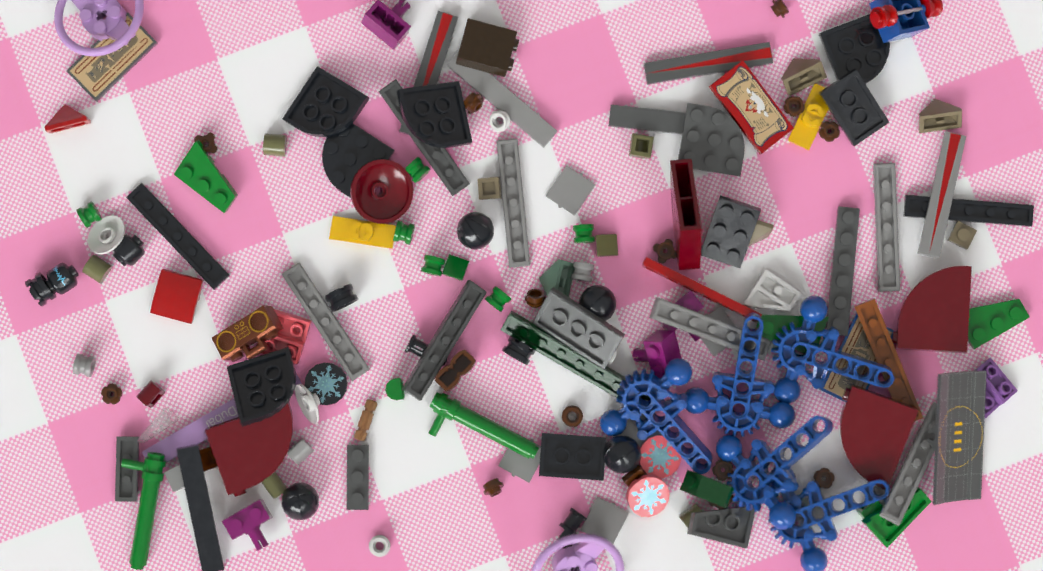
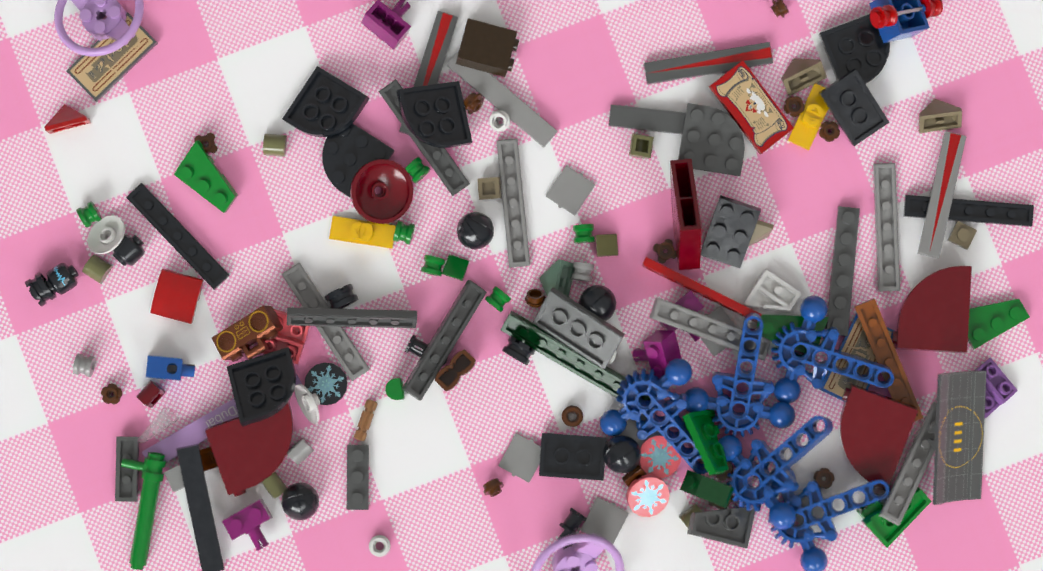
(158, 368): none -> blue torso
(351, 317): none -> dark grey tile
(456, 411): green cylinder -> none
(706, 442): none -> green wing

